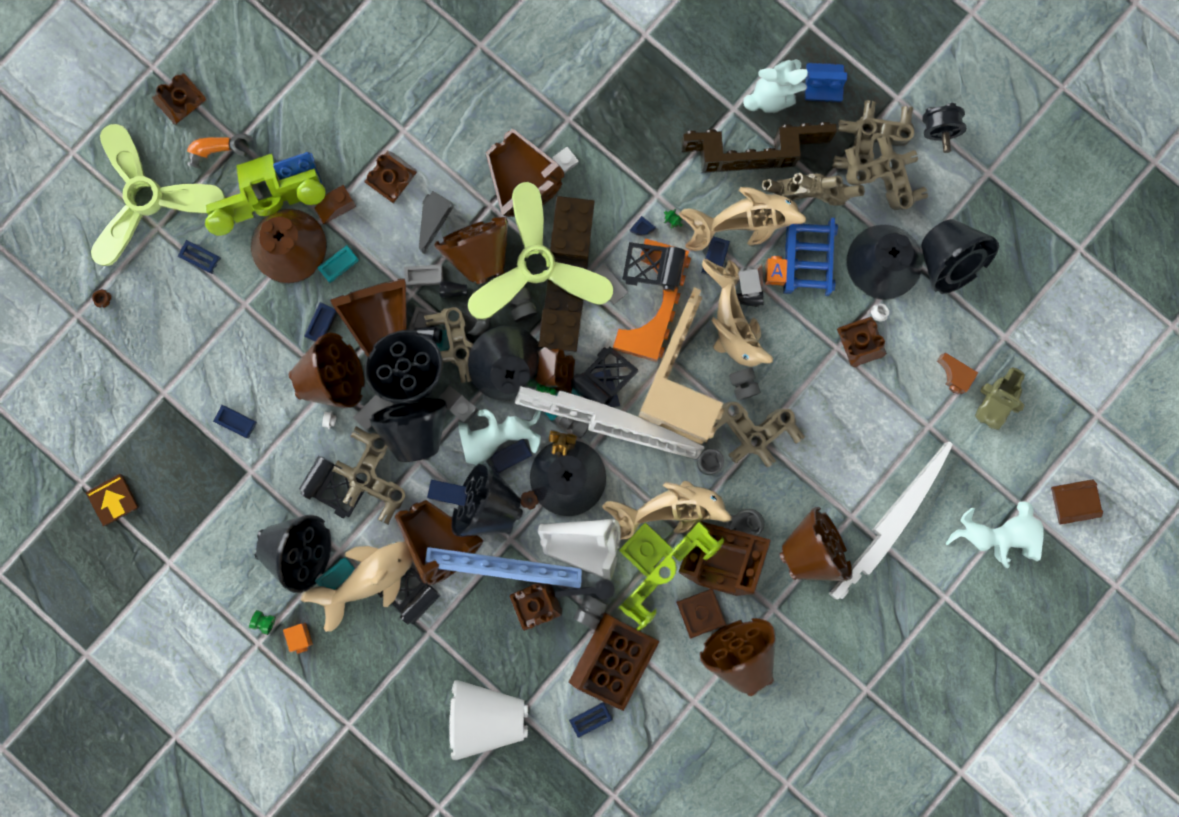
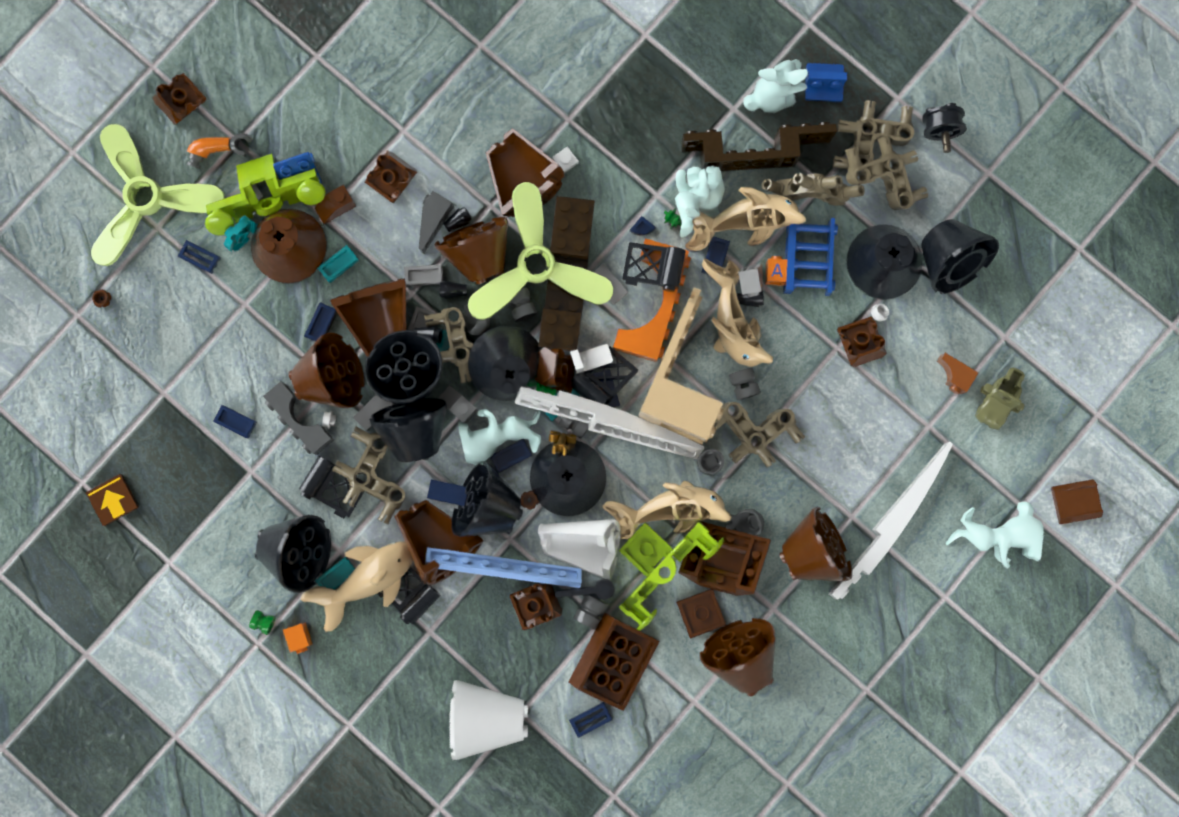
(238, 234): none -> teal plate
(282, 401): none -> dark grey arch
(458, 219): none -> black cone
(591, 358): none -> white bracket
(701, 194): none -> light aqua animal

